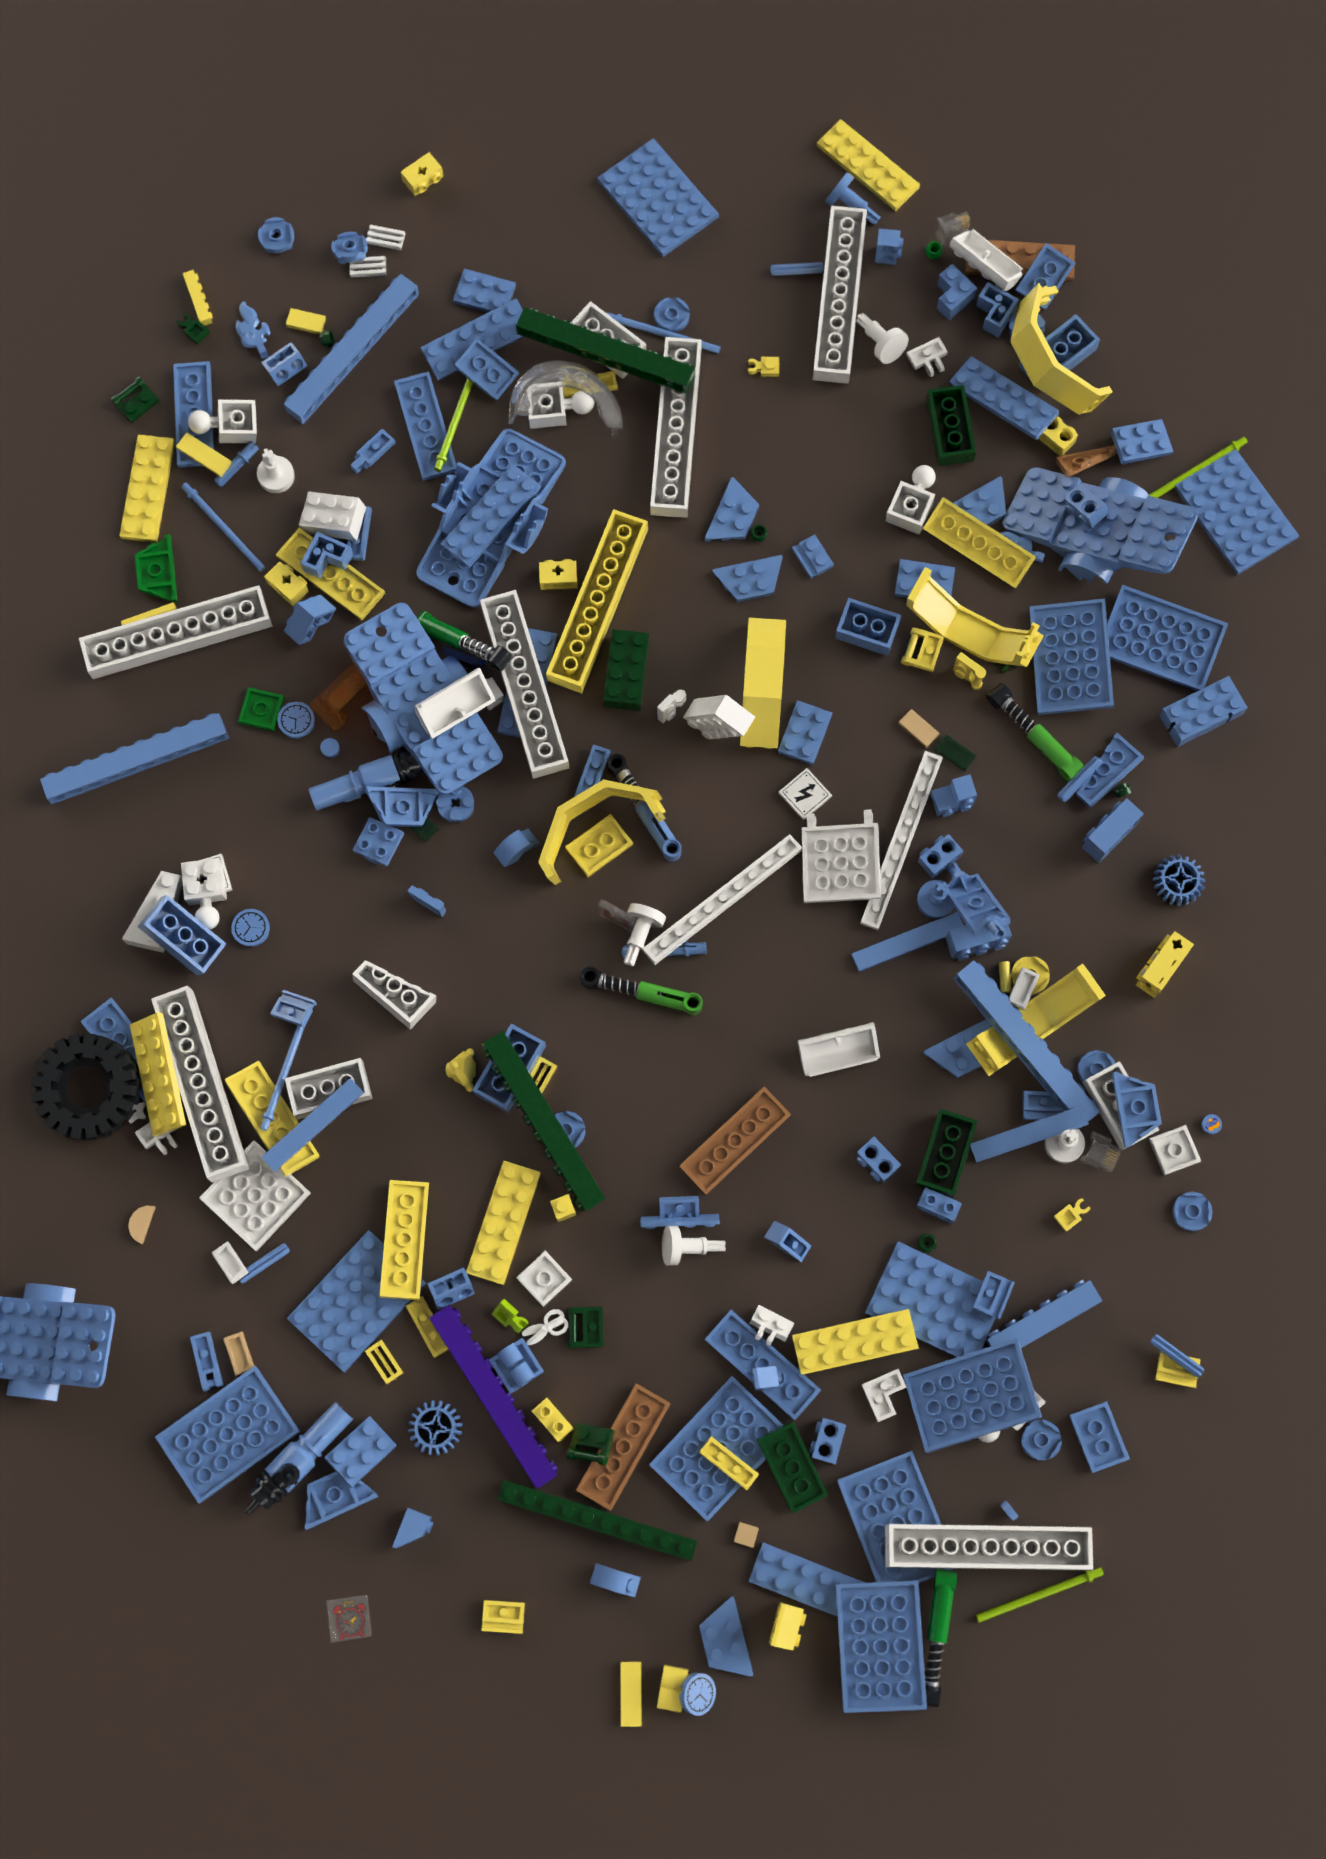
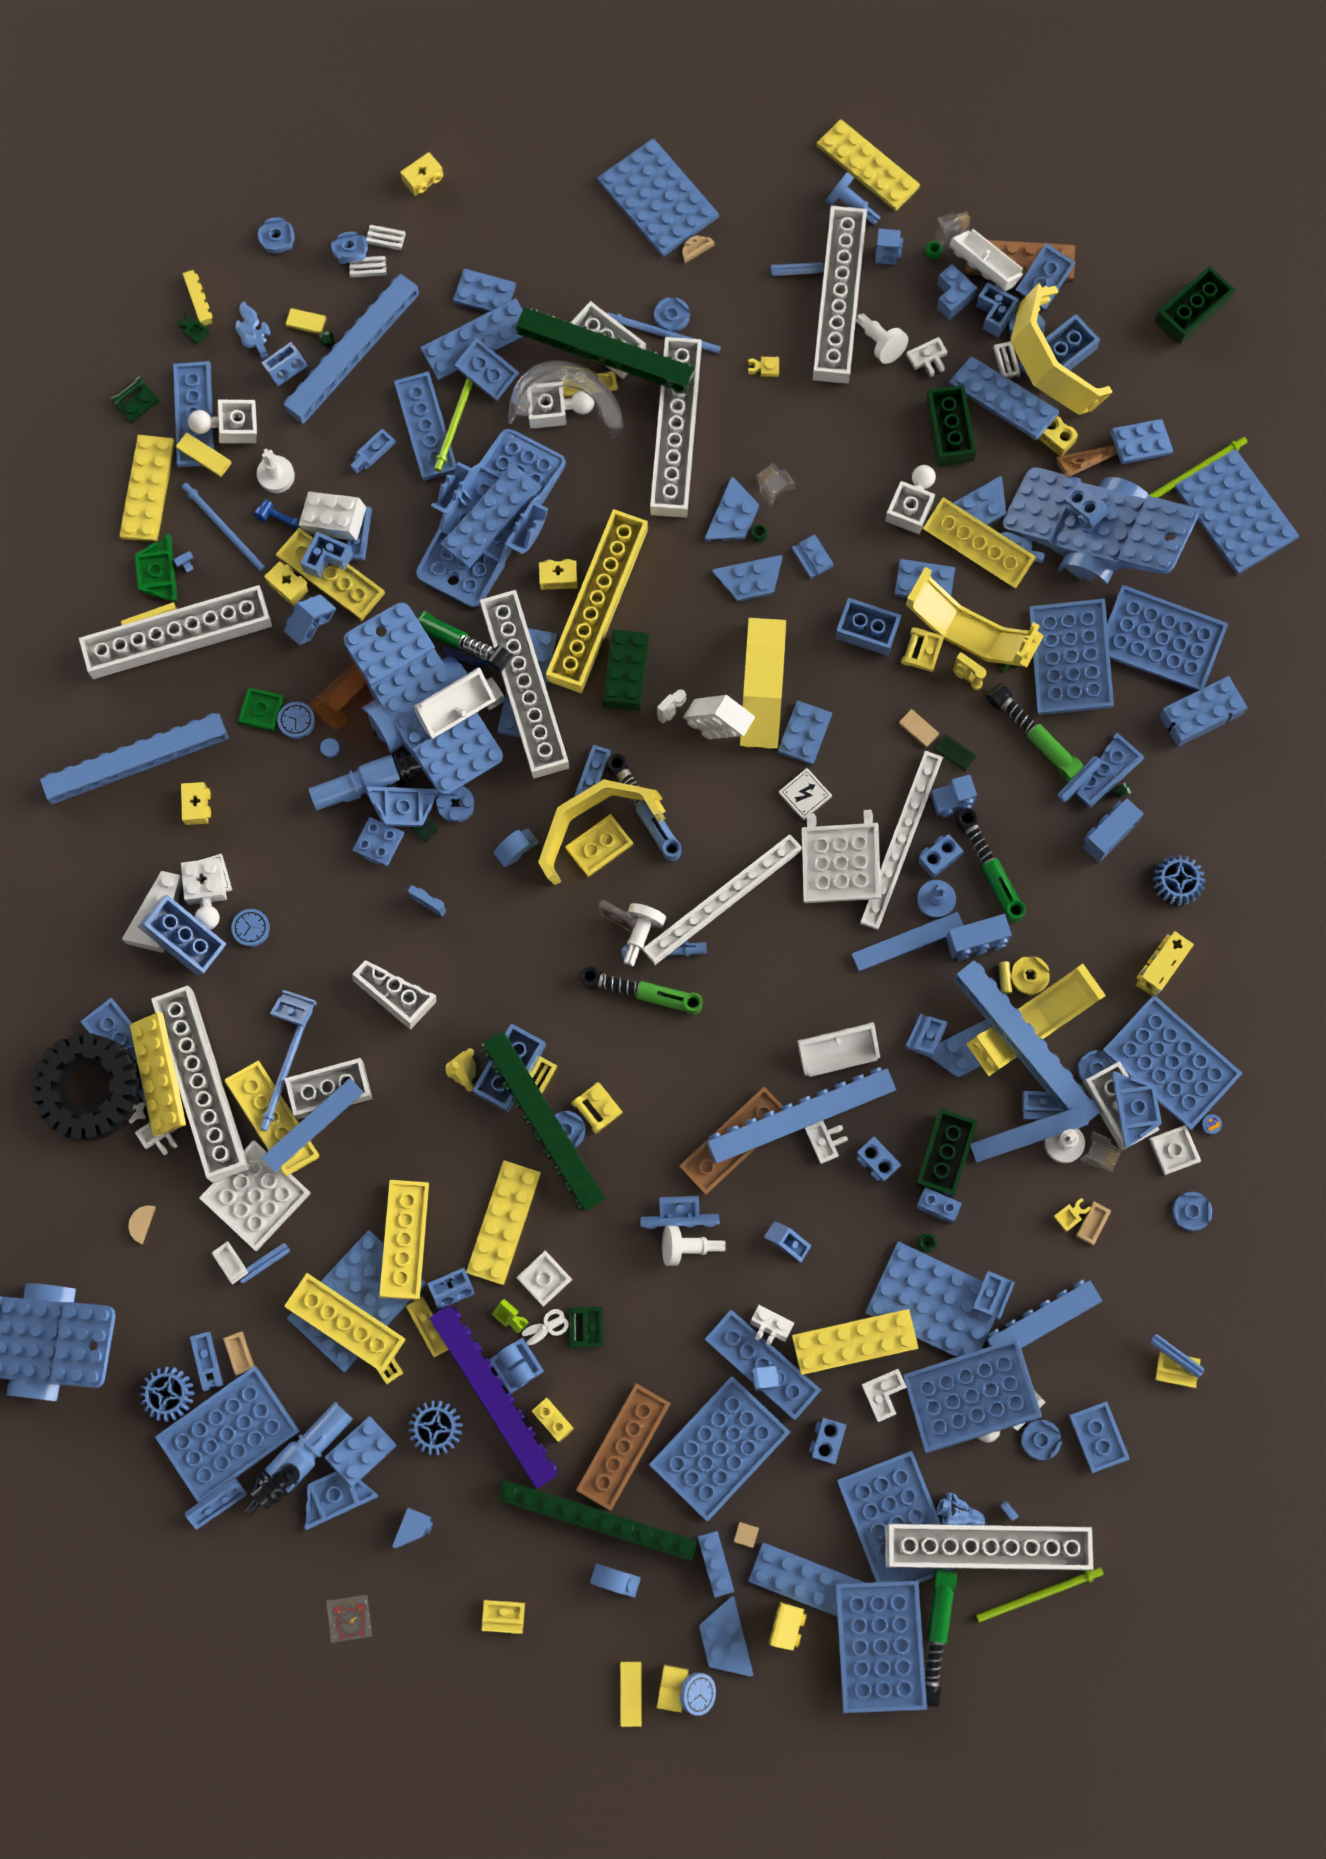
(149, 1389): none -> medium blue gear
(184, 560): none -> medium blue tile
(190, 794): none -> light yellow brick
(215, 1503): none -> medium blue plate
(237, 463): medium blue axle -> none
(266, 510): none -> blue brick
(345, 1322): none -> light yellow plate
(563, 1208): light yellow brick -> none
(591, 1437): dark green plate -> none
(601, 1103): none -> light yellow plate
(695, 246): none -> tan tile
(716, 1564): none -> medium blue brick
(728, 1463): light yellow tile -> none
(774, 482): none -> clear piece
(792, 1467): dark green plate -> none
(801, 1115): none -> medium blue brick
(822, 1142): none -> white hinge
(926, 1035): none -> medium blue plate
(958, 1512): none -> medium blue rock
(976, 903): medium blue plate -> none
(992, 868): none -> piece
(1010, 374): none -> white tile
(1023, 988): white tile -> none
(1093, 1223): none -> tan tile
(1176, 1059): none -> medium blue plate
(1194, 305): none -> dark green brick

